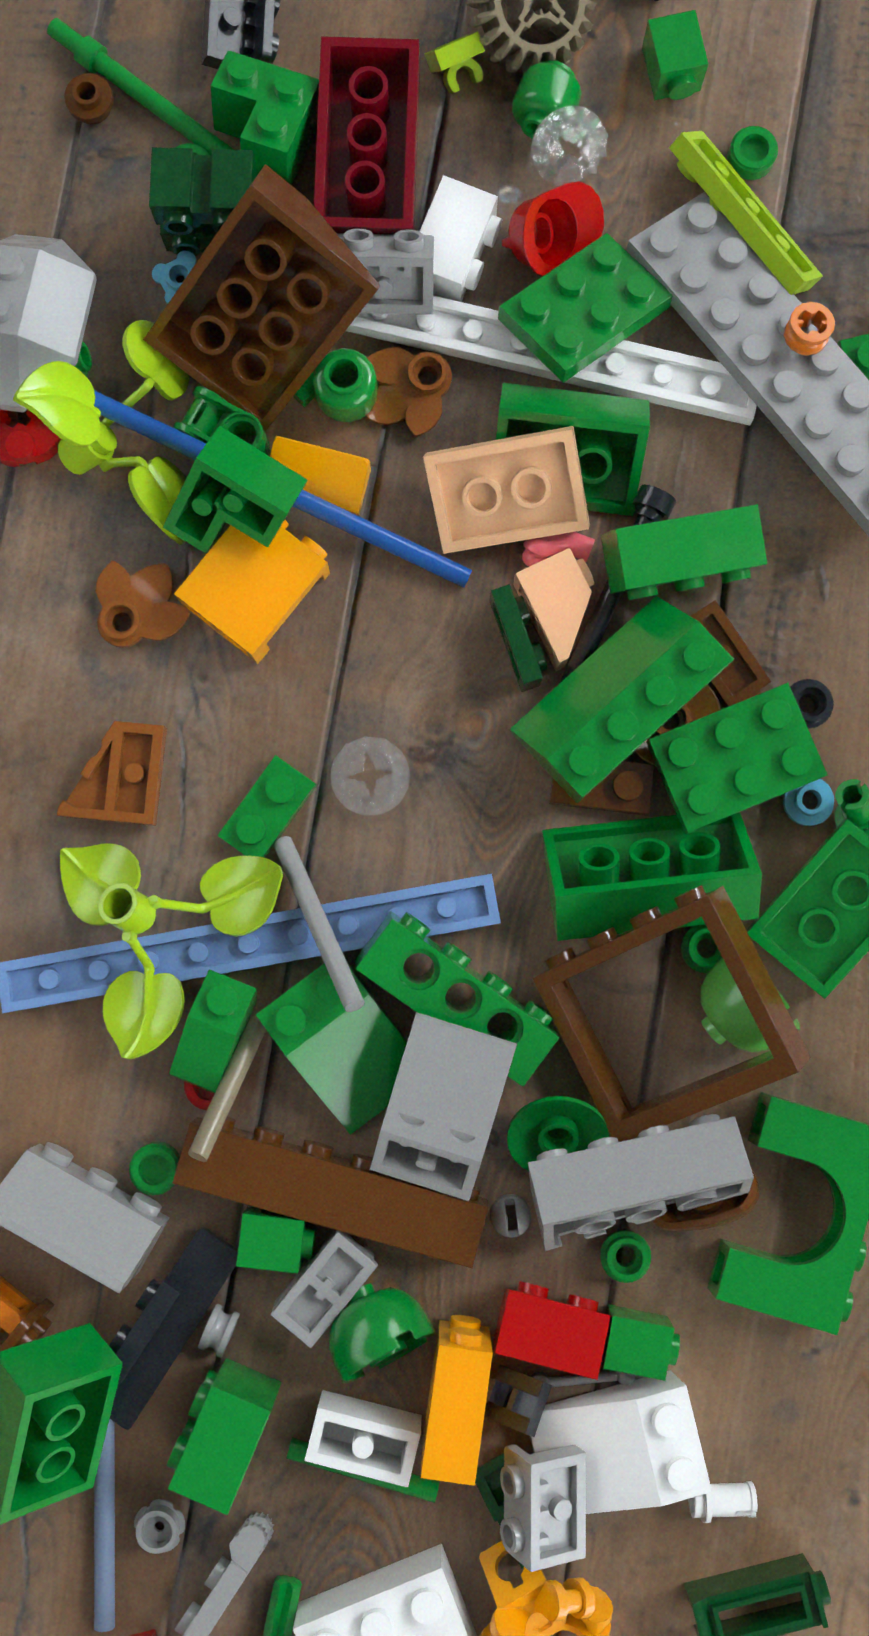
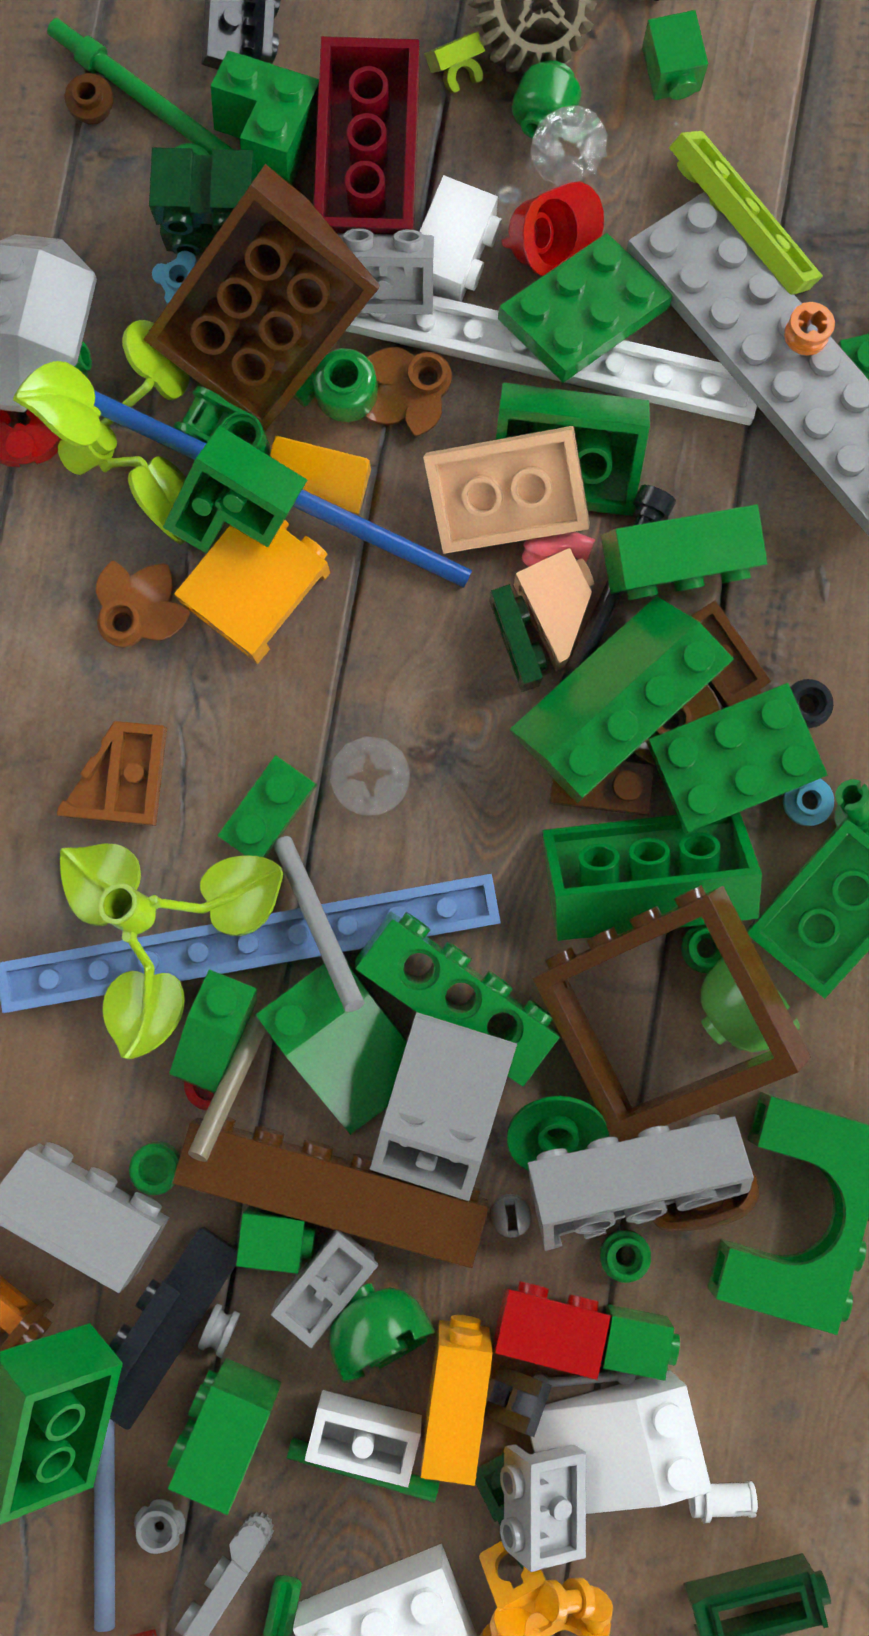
(753, 152): green tile -> none

